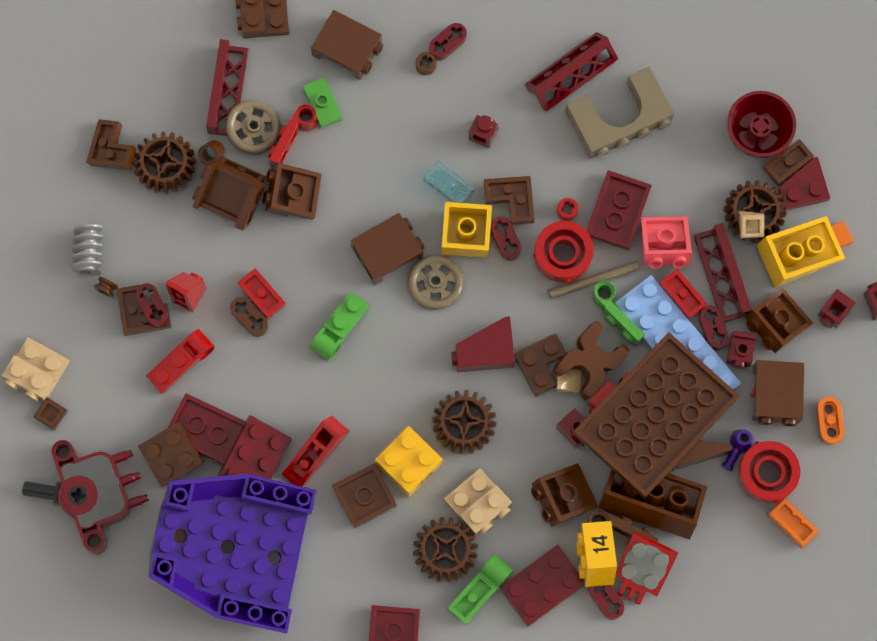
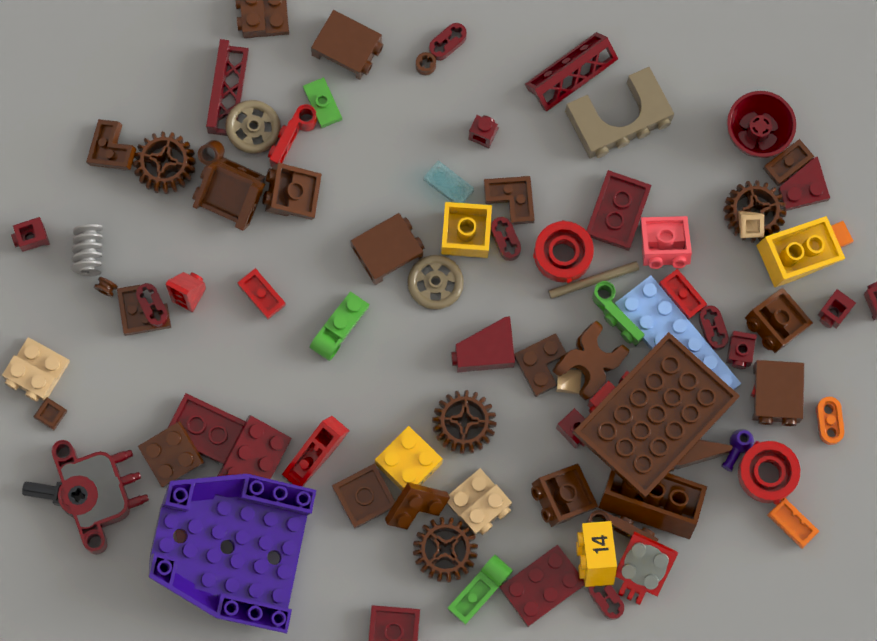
(30, 227): none -> dark red brick
(180, 360): red plate -> none
(245, 320): reddish brown beam -> none
(413, 500): none -> reddish brown plate
(571, 202): red bush -> none
(731, 271): dark red fence -> none

